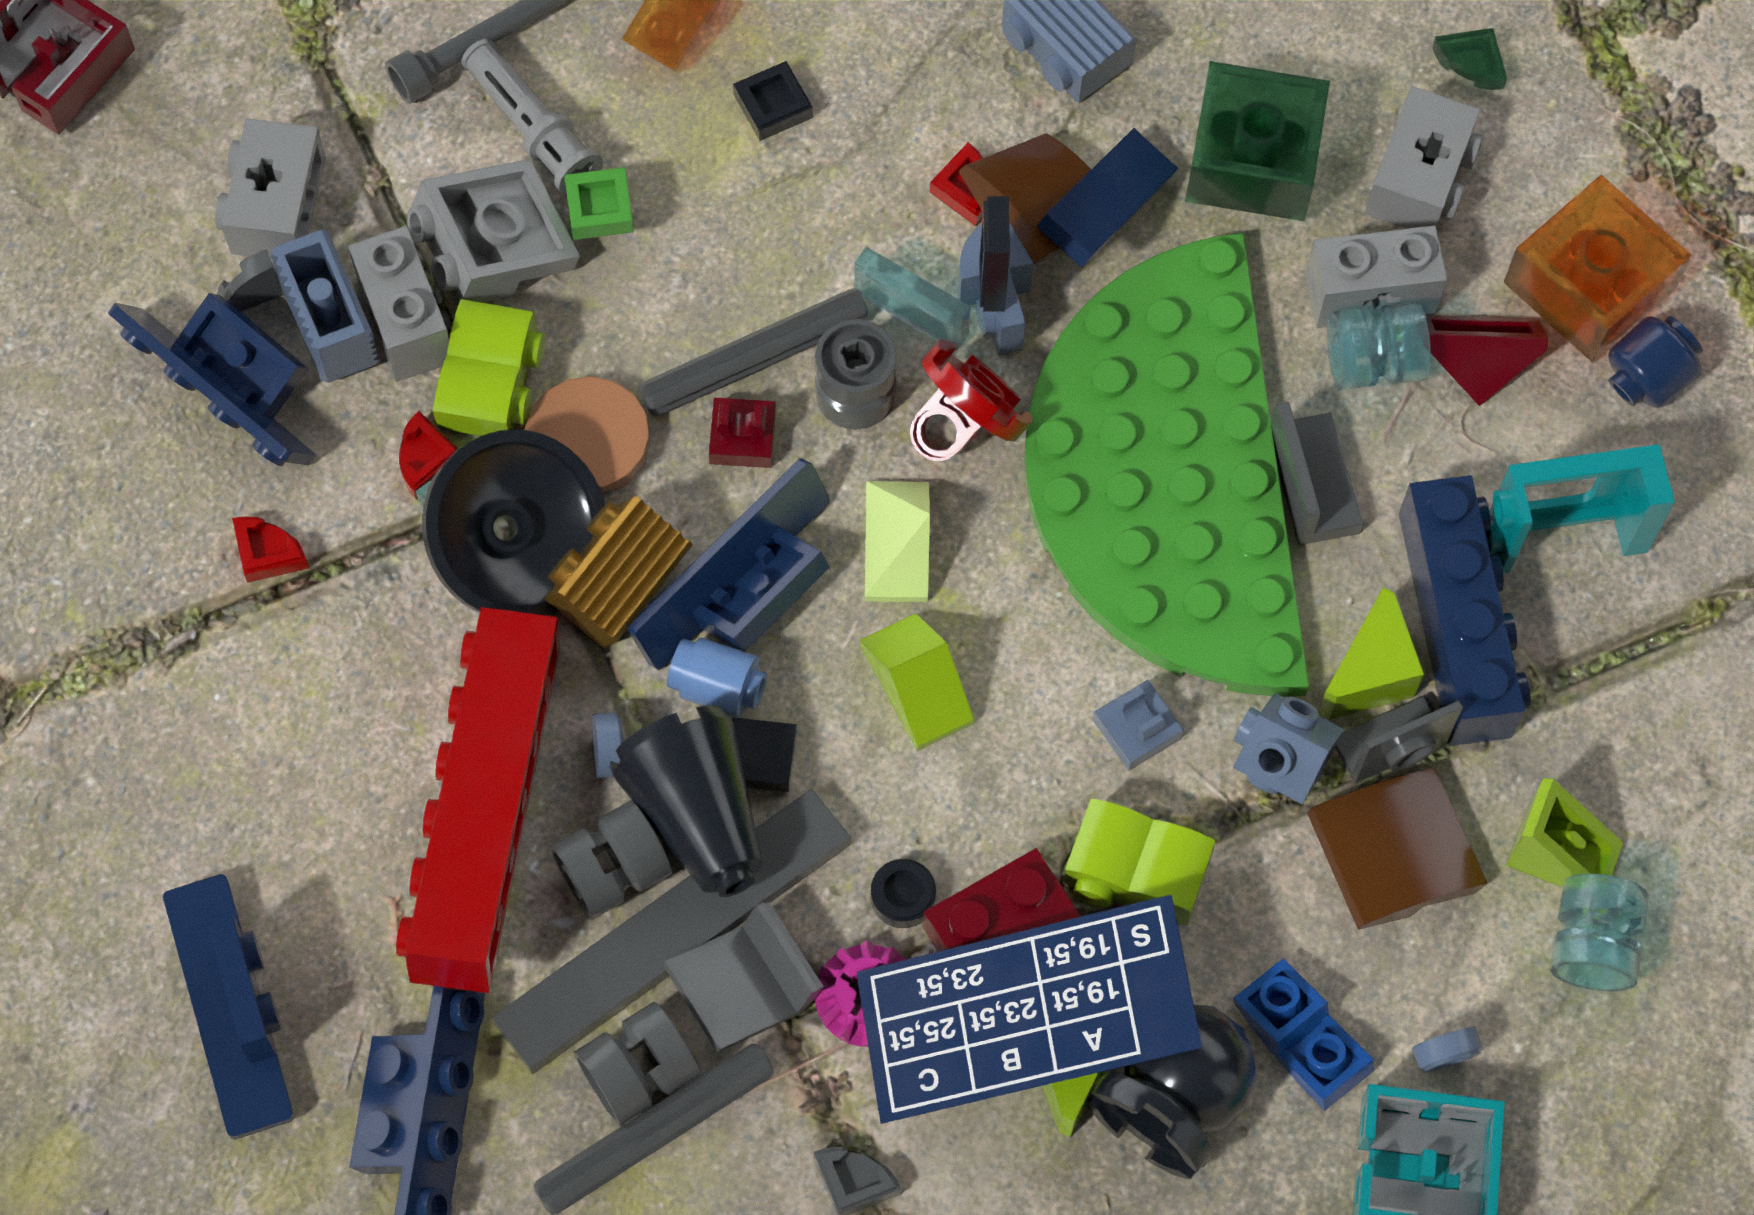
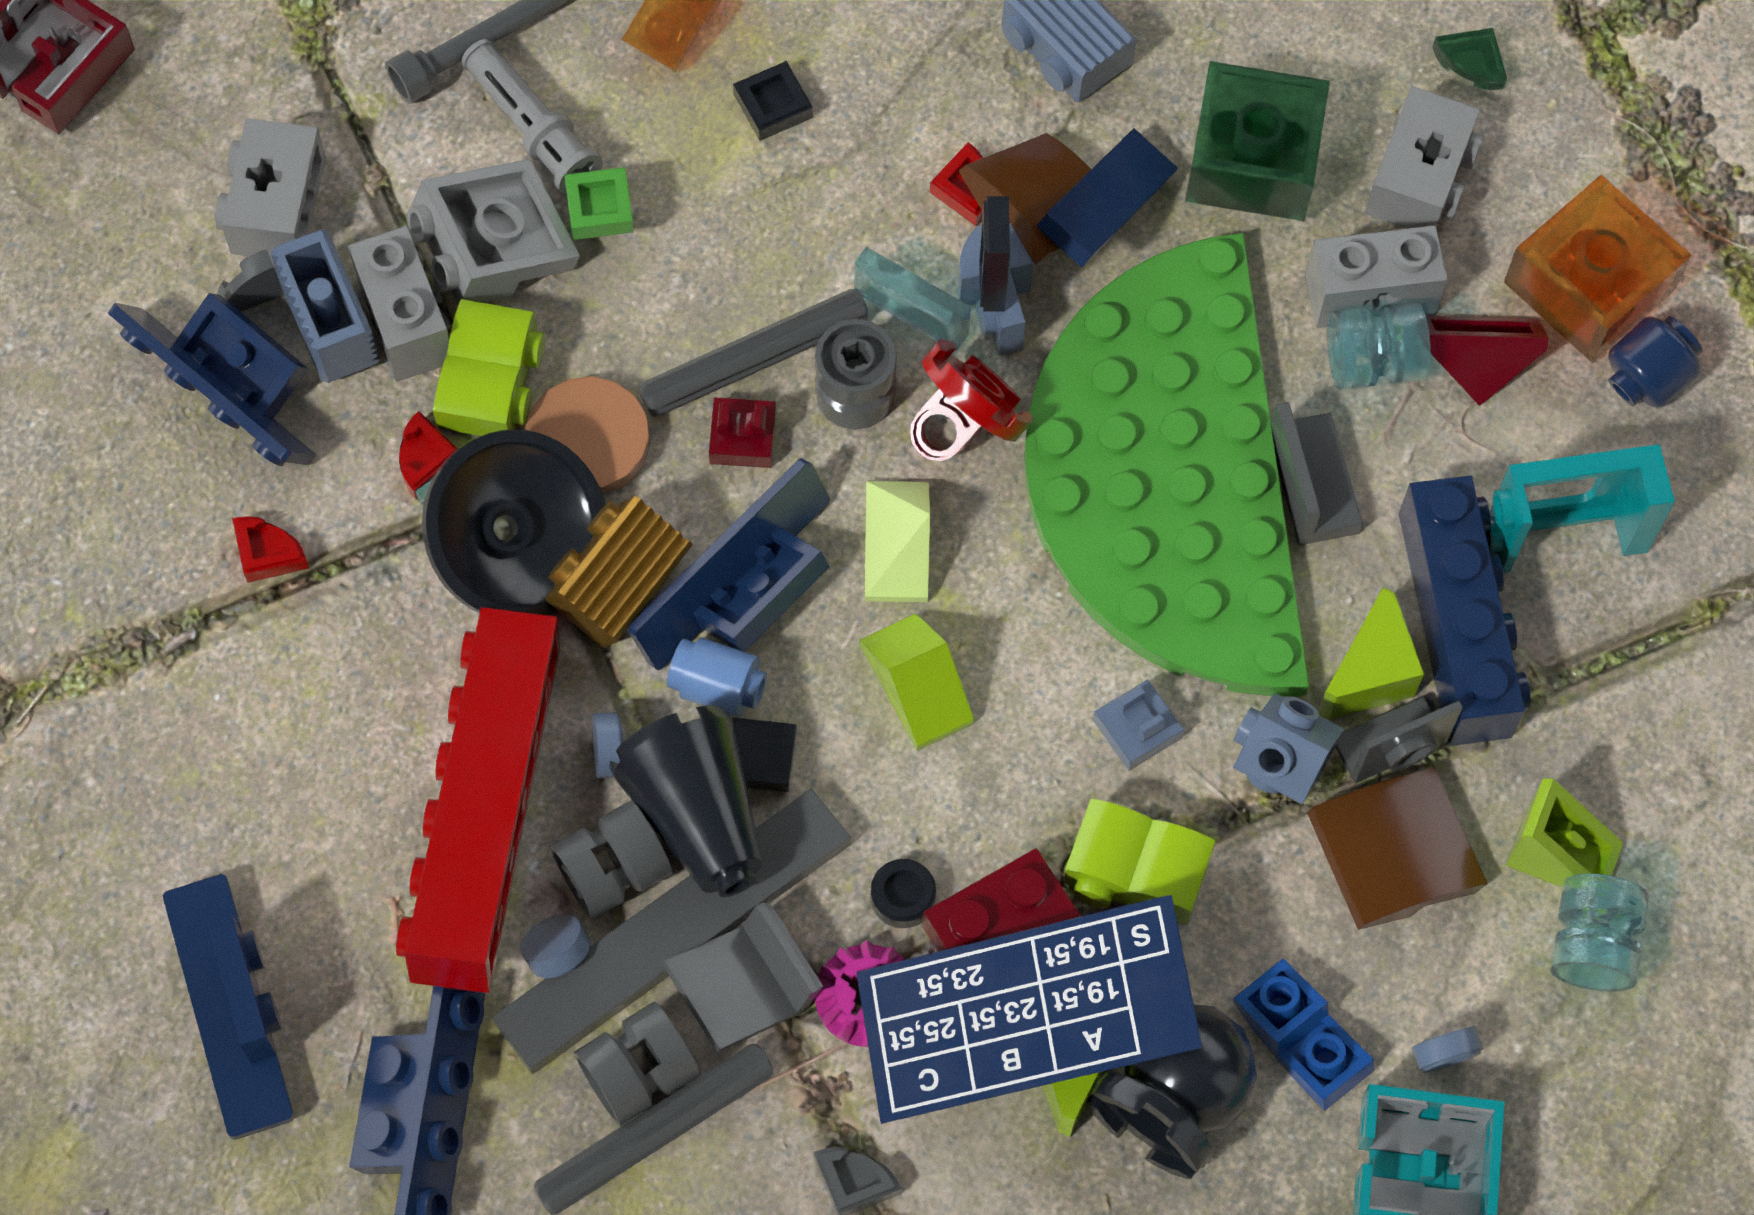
(555, 946): none -> sand blue tile

